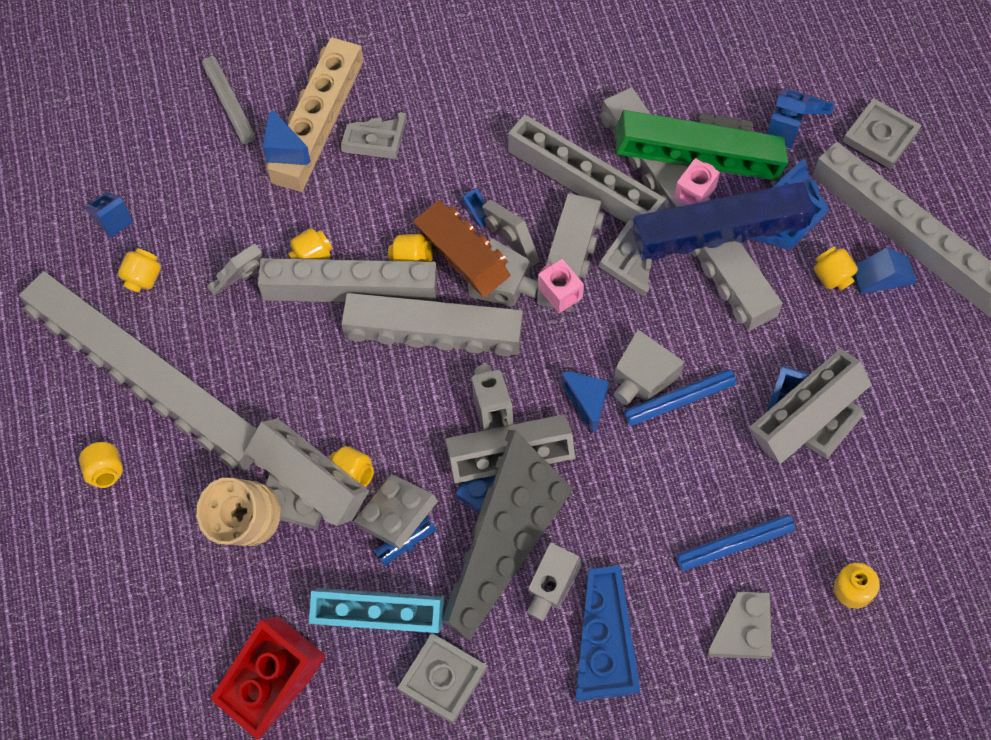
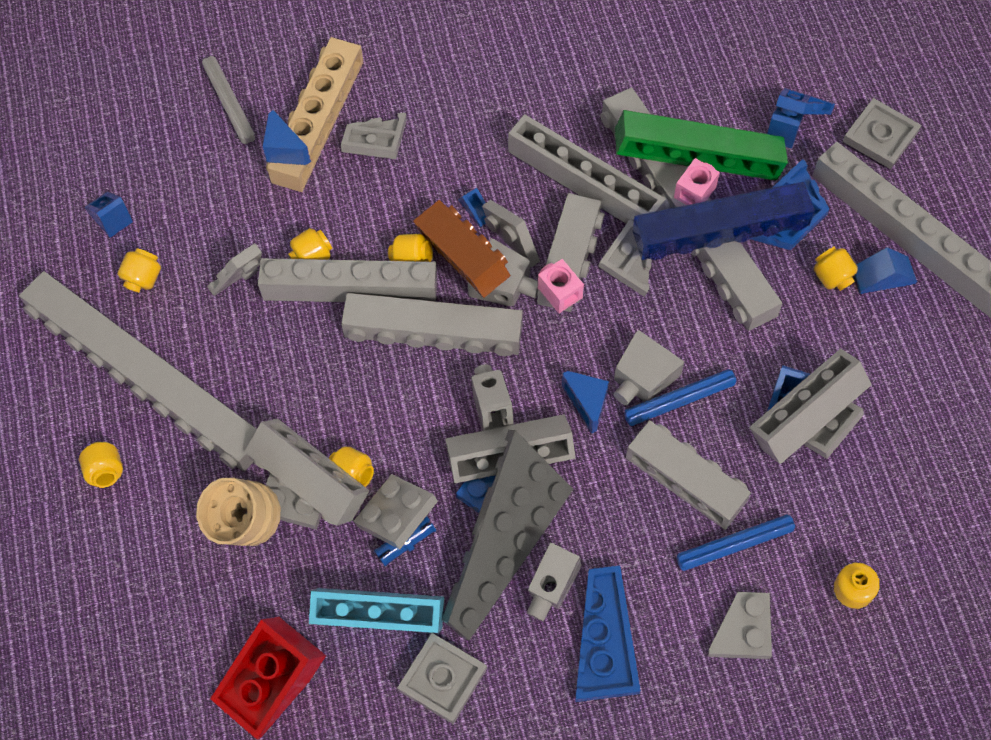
(688, 474): none -> light grey brick
(725, 121): dark grey axle -> none

